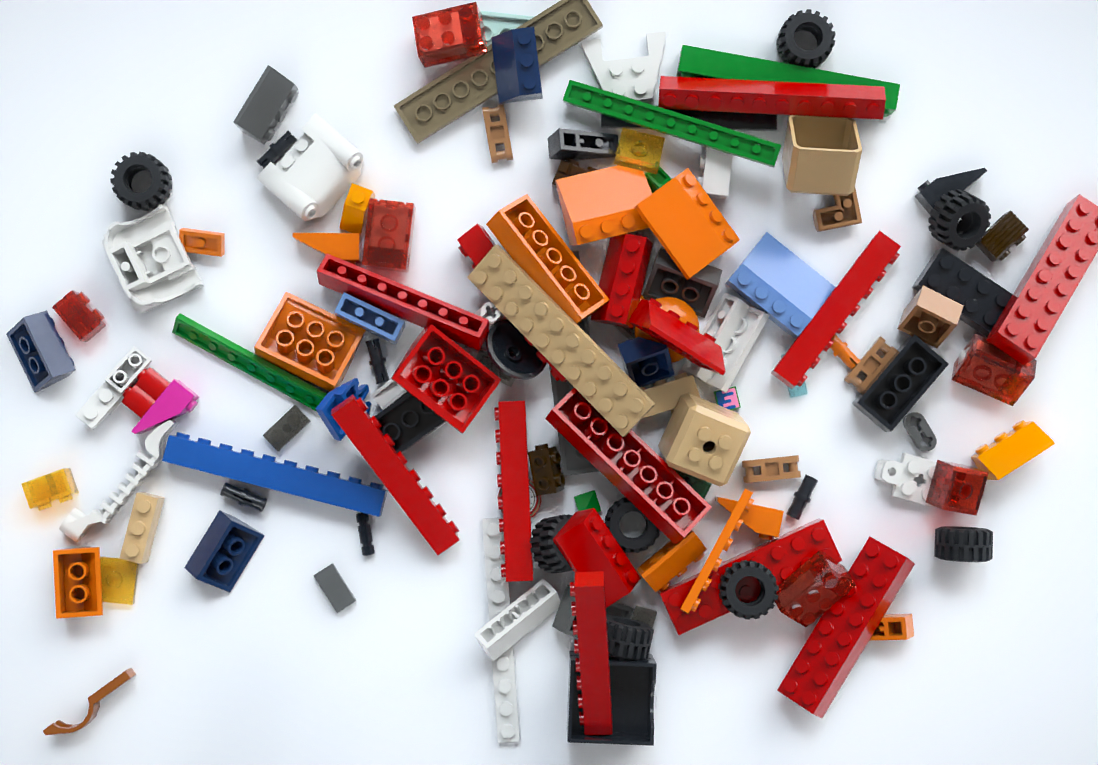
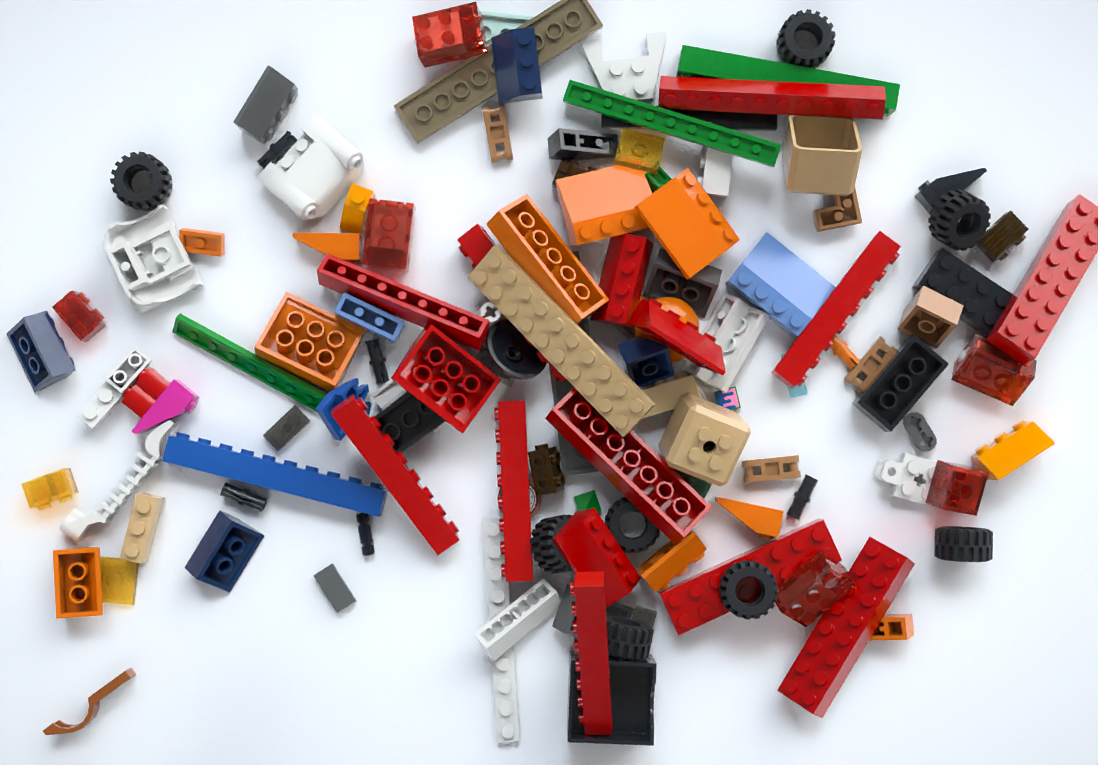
(713, 561): orange plate -> none

